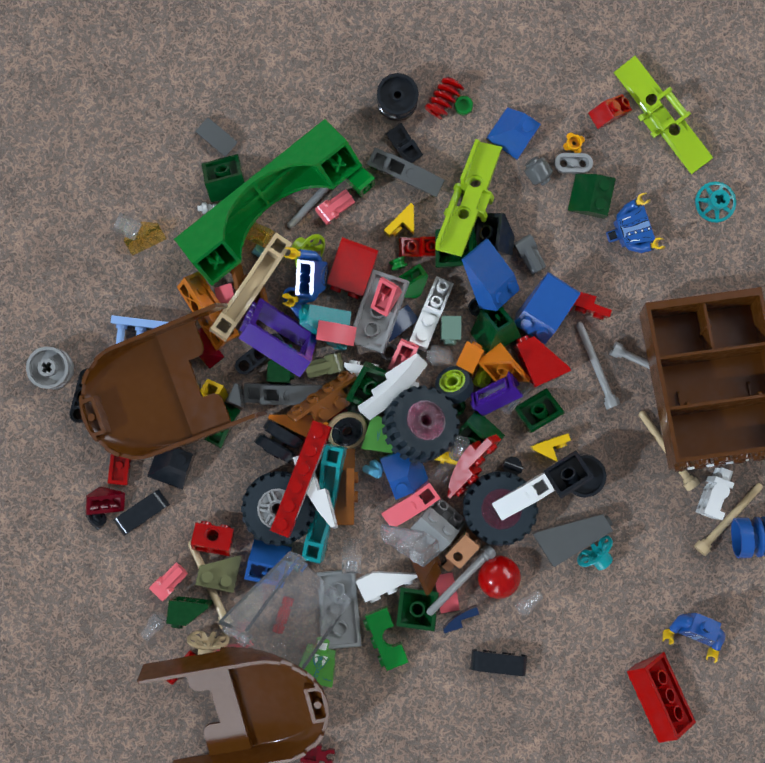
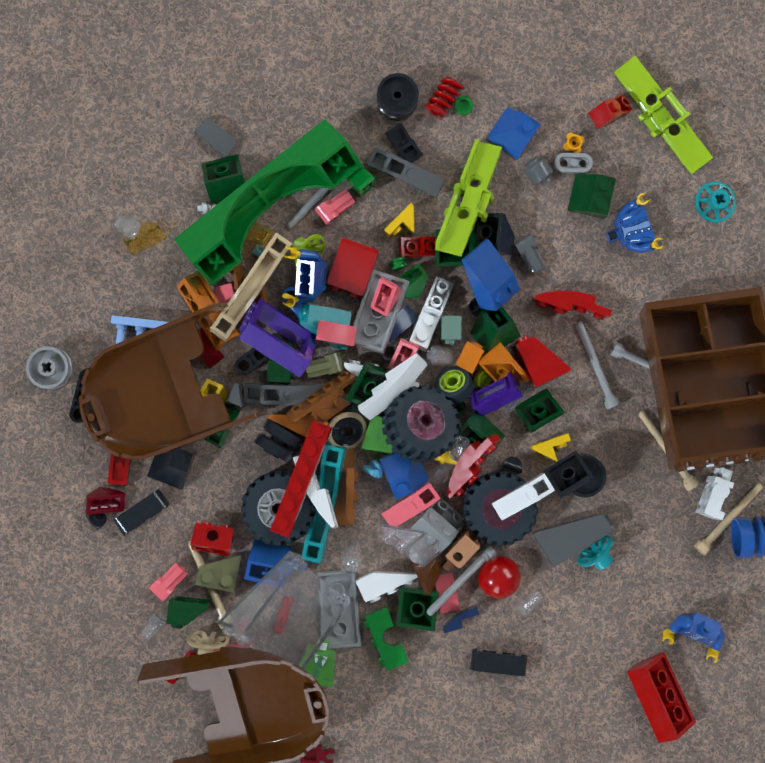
(546, 308): blue slope -> none

